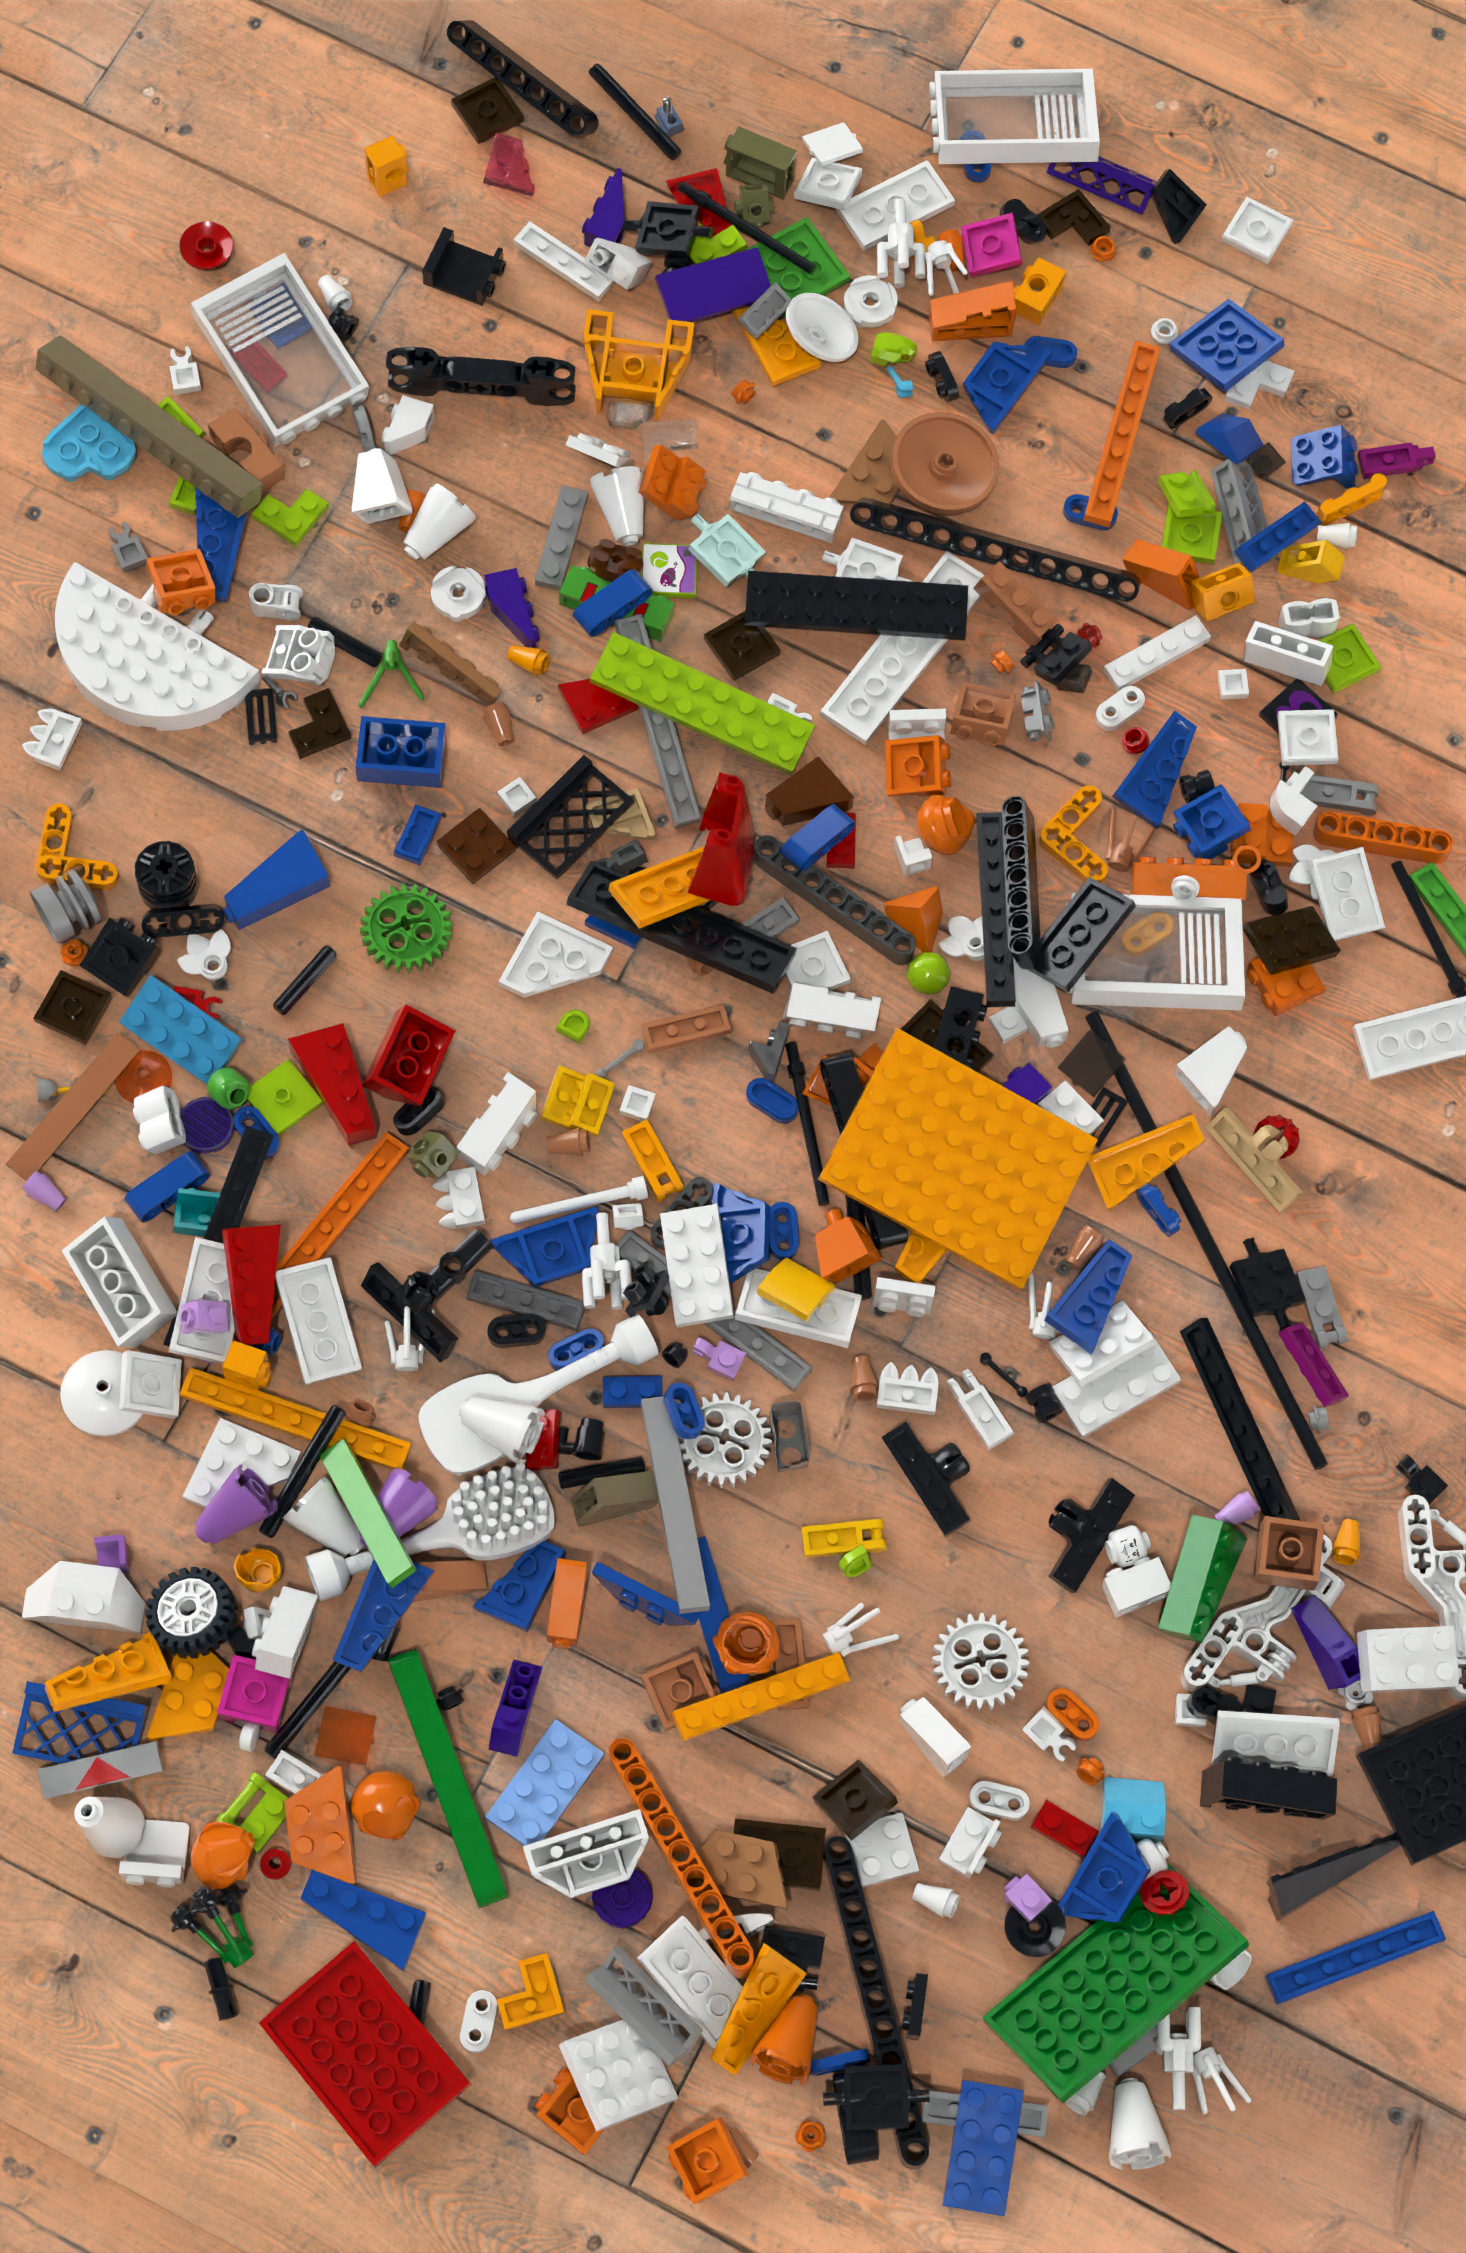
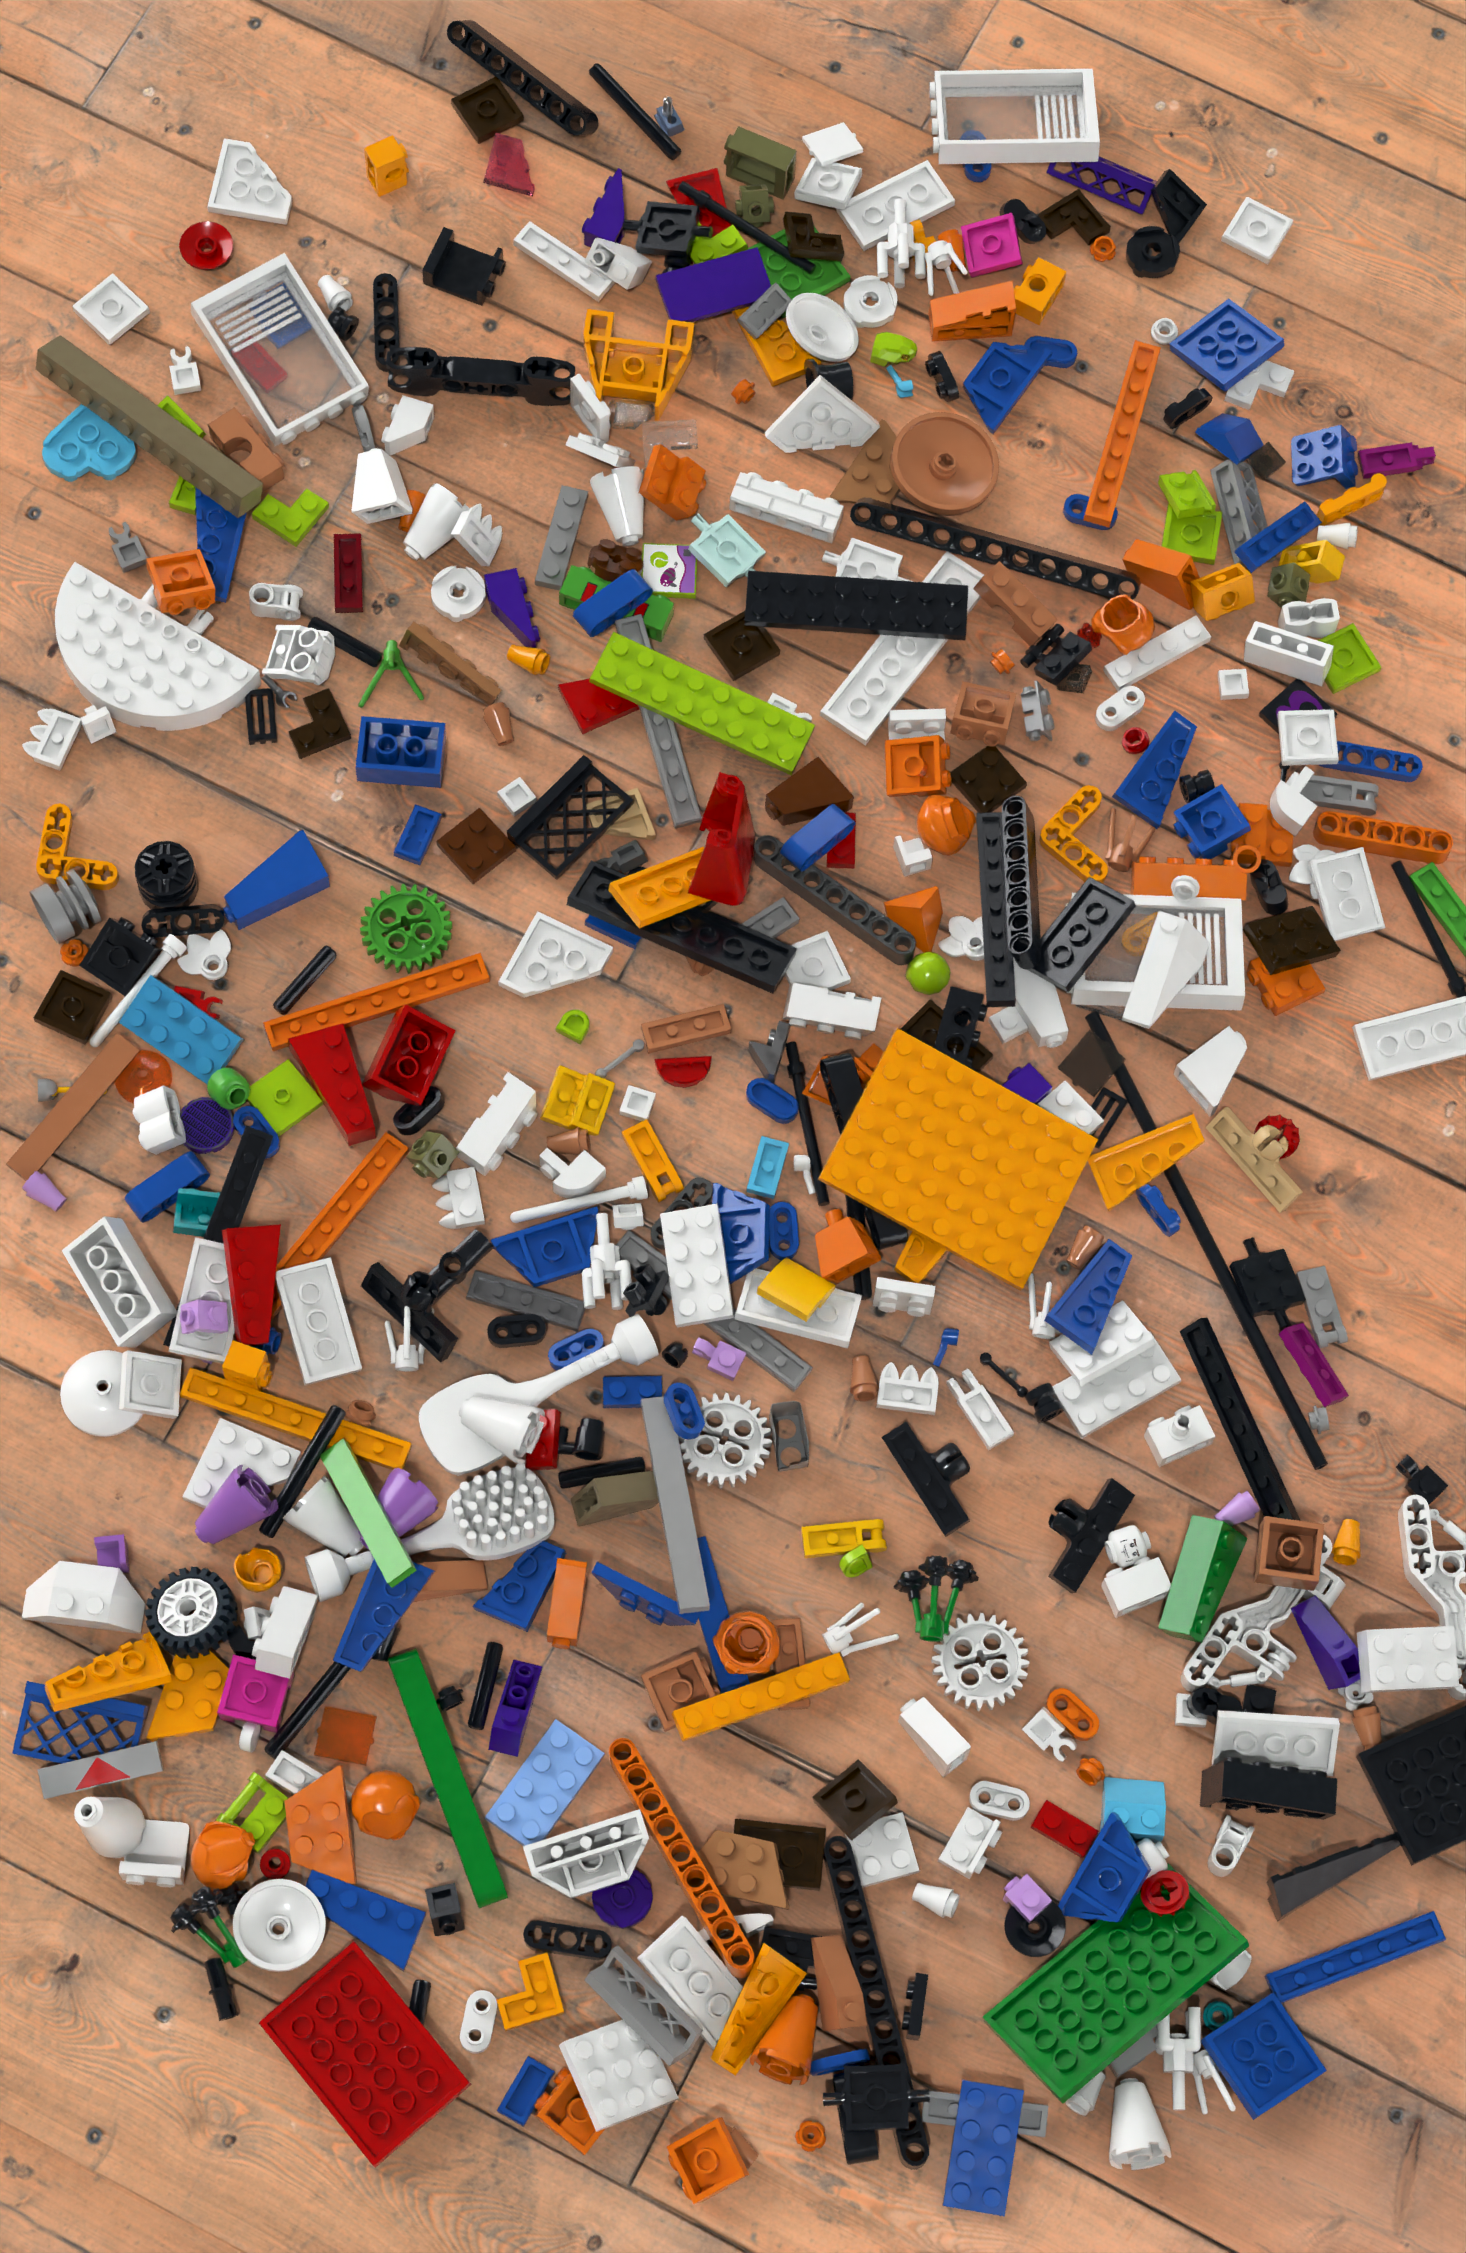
(97, 723): none -> white tile
(111, 309): none -> white plate
(171, 949): none -> white piece
(247, 186): none -> white plate
(281, 1904): none -> white dish
(348, 573): none -> dark red plate
(380, 1000): none -> orange plate
(384, 322): none -> black beam
(444, 1909): none -> black bracket
(477, 536): none -> white plate
(485, 1685): none -> black axle
(525, 2091): none -> blue tile
(543, 1943): none -> black beam
(573, 1180): none -> white brick
(588, 408): none -> white plate
(683, 1071): none -> red tile
(767, 1167): none -> medium azure plate
(802, 1163): none -> white hand
(806, 243): none -> dark brown plate
(821, 420): none -> white plate
(837, 374): none -> black piece
(837, 1985): none -> nougat slope
(932, 1627): none -> plant
(949, 1337): none -> blue hand
(987, 780): none -> dark brown plate
(1124, 623): none -> orange helmet
(1152, 266): none -> black plate
(1168, 963): none -> white wedge
(1178, 1435): none -> white brick
(1220, 2007): none -> teal plate
(1231, 1842): none -> white piece
(1263, 2055): none -> blue plate
(1288, 584): none -> olive brick
(1368, 767): none -> blue beam

